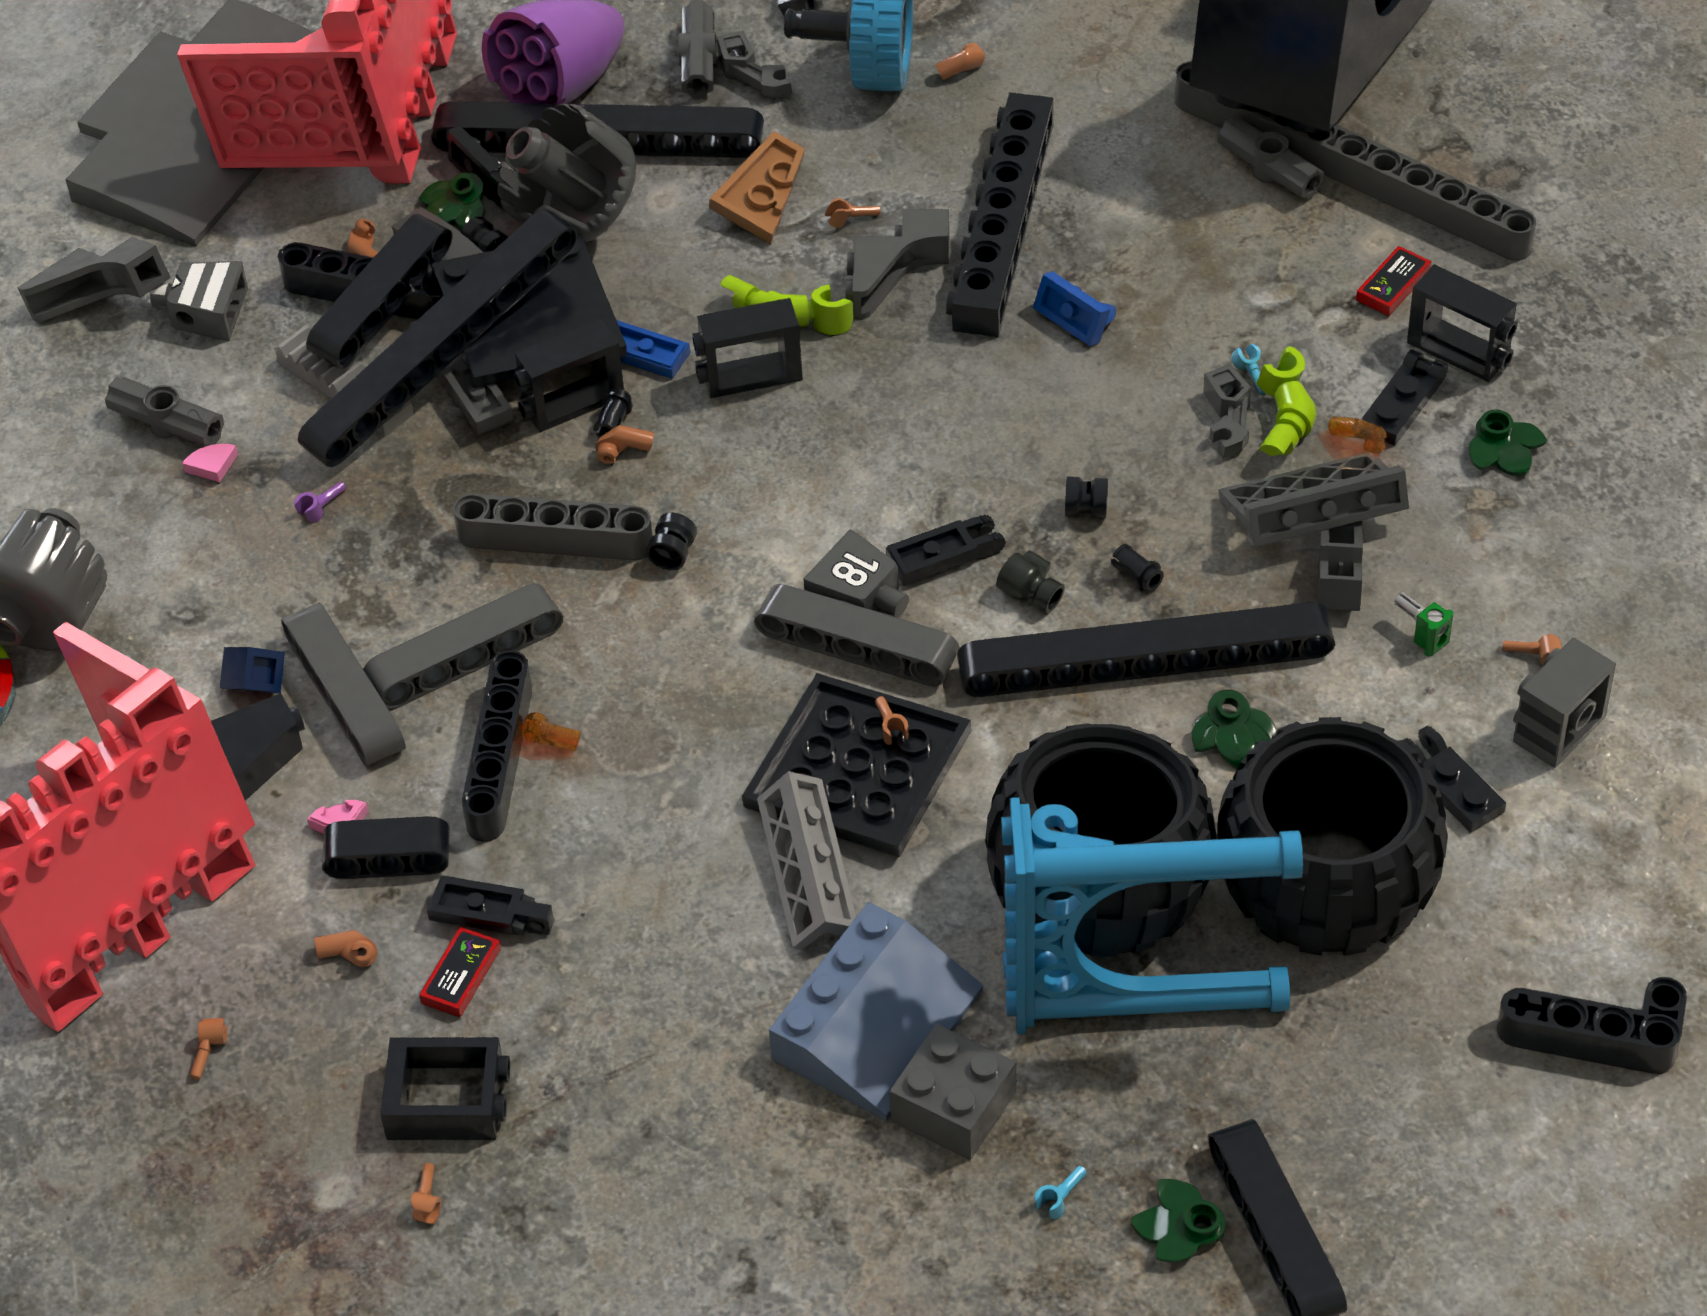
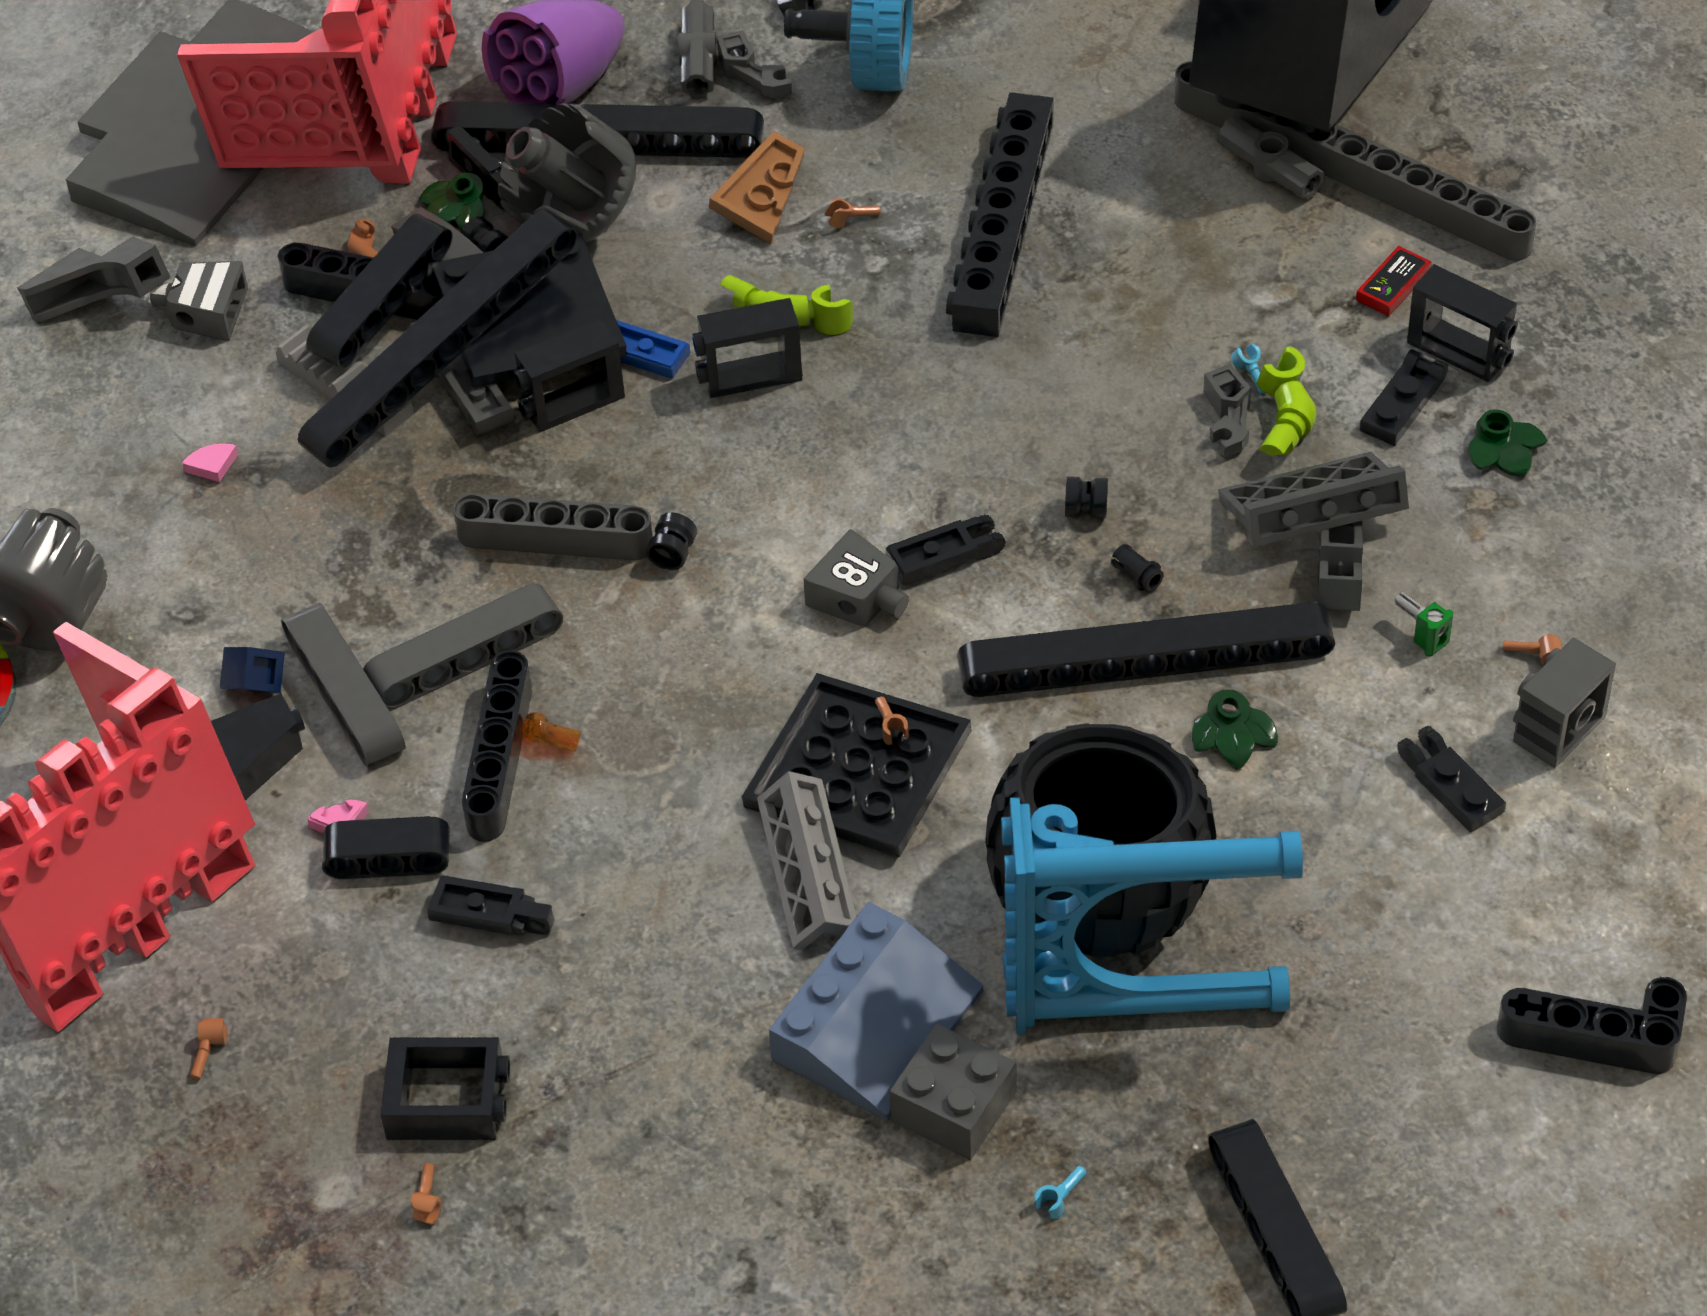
(164, 411): dark grey piece -> none
(312, 505): medium lavender hand -> none
(349, 945): nougat arm -> none
(460, 972): tile -> none
(615, 406): black pin -> none
(619, 439): nougat arm -> none
(857, 635): dark grey beam -> none
(884, 260): dark grey arch -> none
(968, 59): nougat arm -> none
(1025, 578): pearl dark grey piece -> none
(1073, 308): blue tile -> none
(1174, 1221): dark green plate -> none
(1348, 782): black tyre -> none
(1352, 427): clear orange arm -> none

